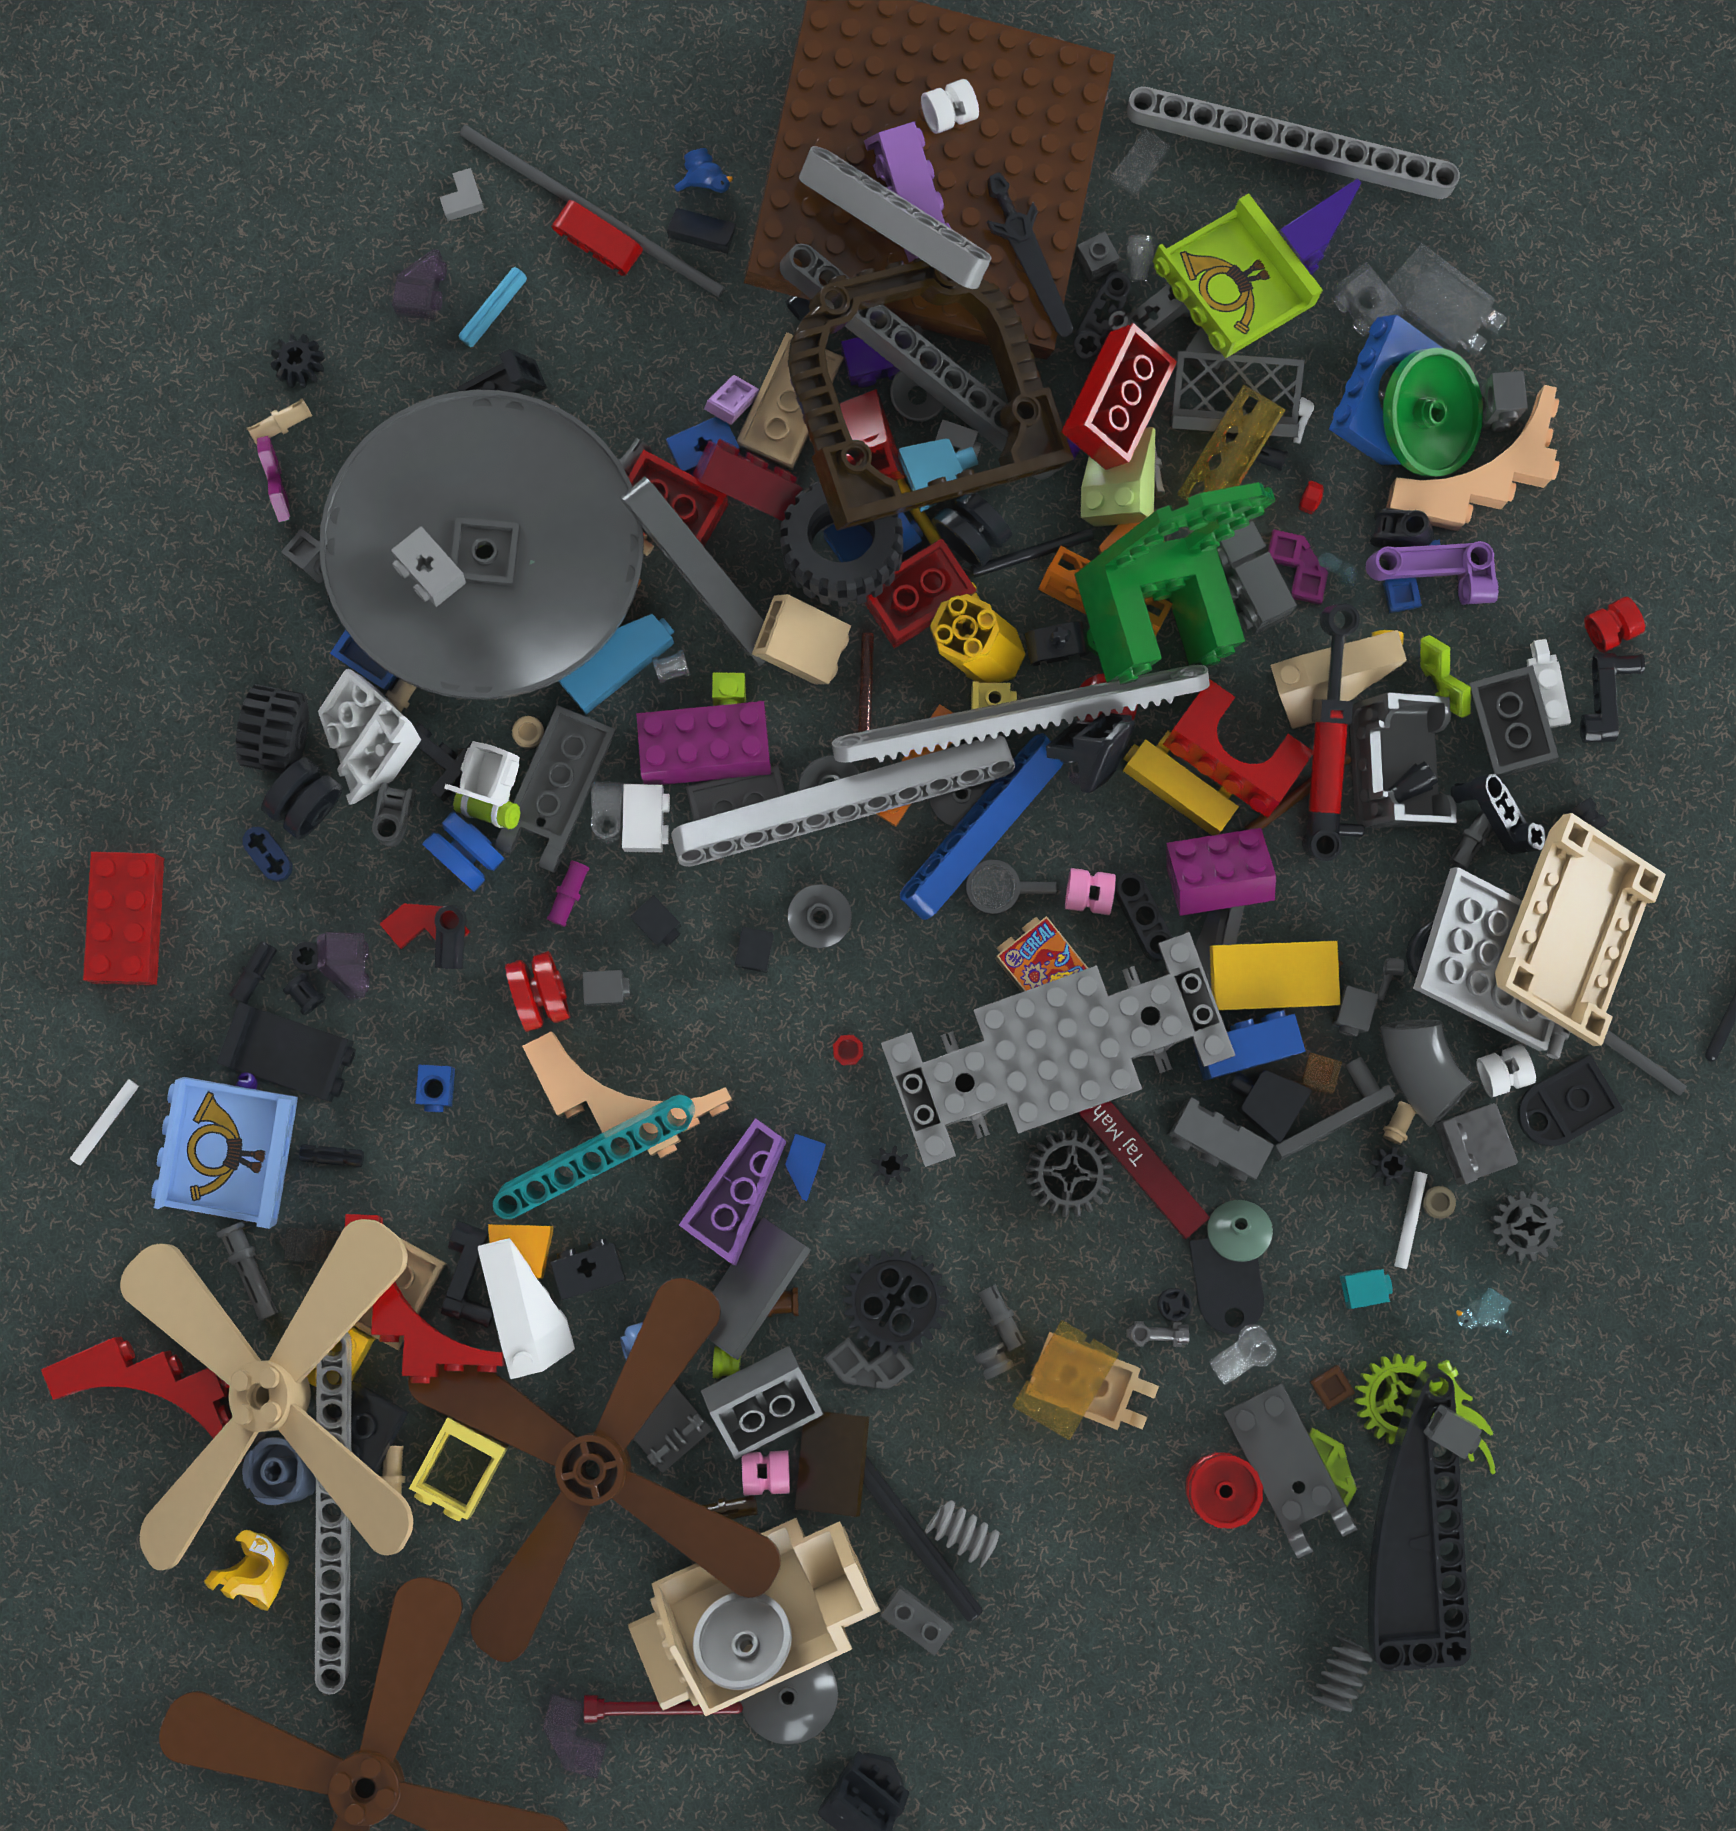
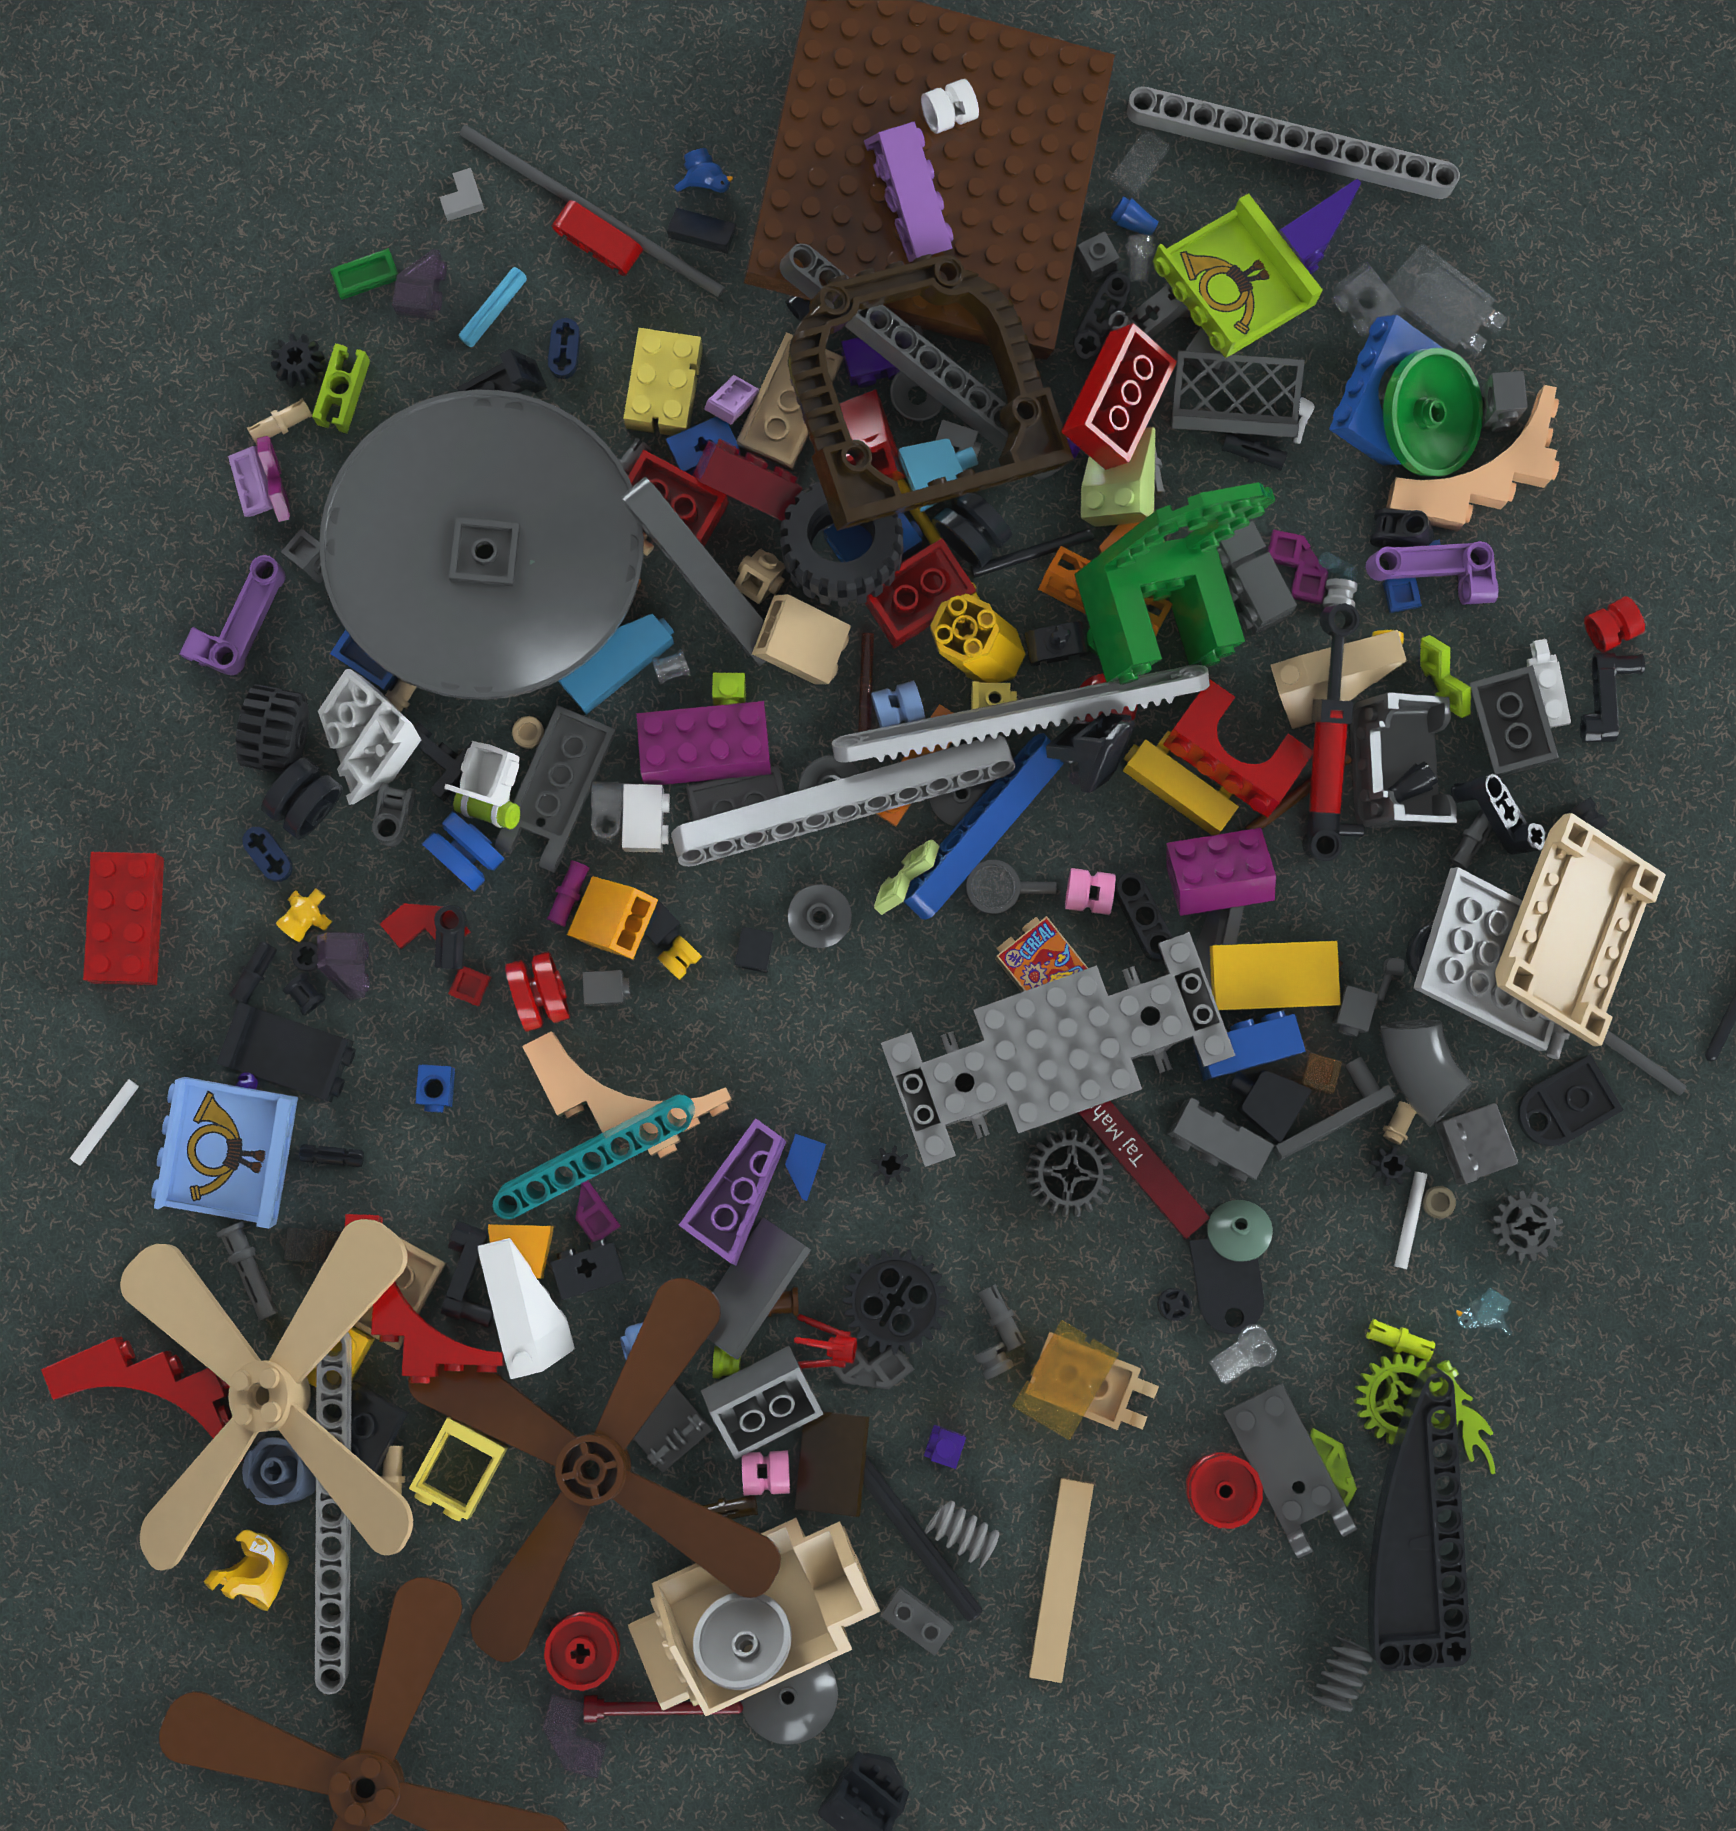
(241, 624): none -> medium lavender piece
(250, 481): none -> lavender plate
(303, 915): none -> yellow piece
(334, 377): none -> lime piece
(364, 274): none -> green tile
(422, 550): light grey brick -> none
(469, 985): none -> red tile
(556, 348): none -> dark blue beam
(580, 1670): none -> red wheel
(594, 1214): none -> magenta tile
(612, 917): none -> light orange brick
(662, 381): none -> light yellow piece
(684, 951): none -> yellow wheel
(760, 575): none -> tan brick
(840, 1348): none -> red plant
(848, 1050): red tile -> none
(895, 217): light grey beam -> none
(906, 697): none -> light blue wheel
(915, 863): none -> yellowish green tile
(945, 1446): none -> dark purple brick
(1020, 234): black sword -> none
(1061, 1580): none -> tan tile
(1133, 217): none -> blue cone
(1141, 1334): flat silver bar -> none
(1235, 463): clear yellow fence -> none
(1311, 497): red tile -> none
(1332, 1387): reddish brown tile -> none
(1340, 592): none -> light grey wheel
(1366, 1288): teal brick -> none
(1400, 1340): none -> neon yellow pin
(1453, 1432): dark grey brick -> none
(1495, 1074): white wheel -> none

